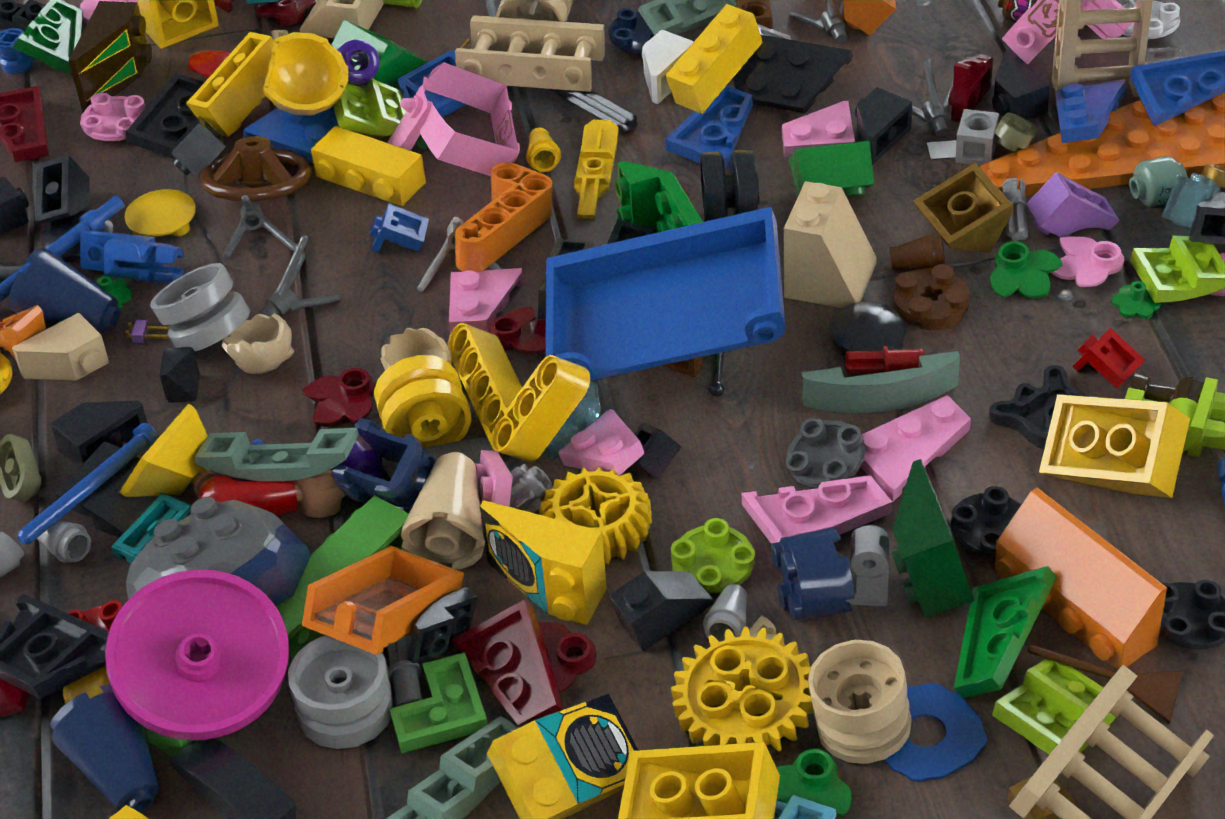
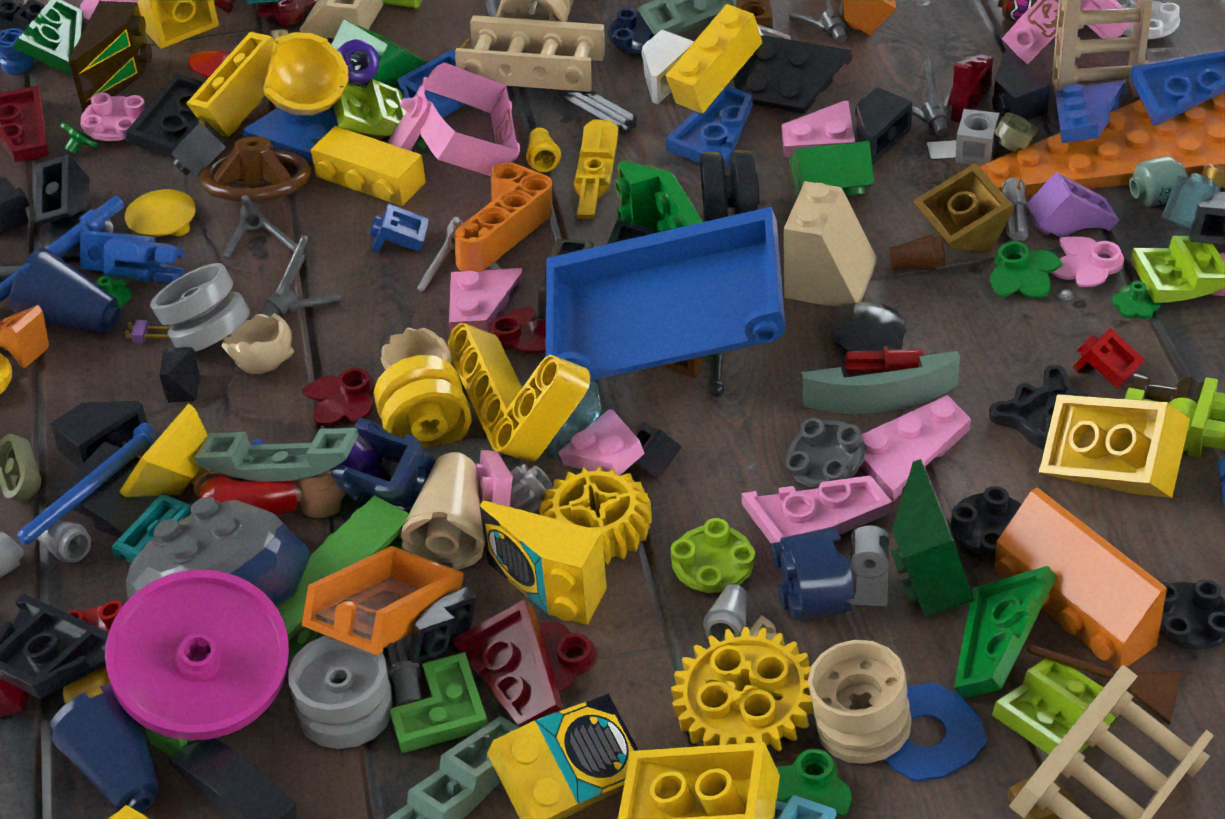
(62, 351): tan slope -> none
(77, 139): none -> green plant
(658, 604): black slope -> none
(913, 294): reddish brown plate -> none

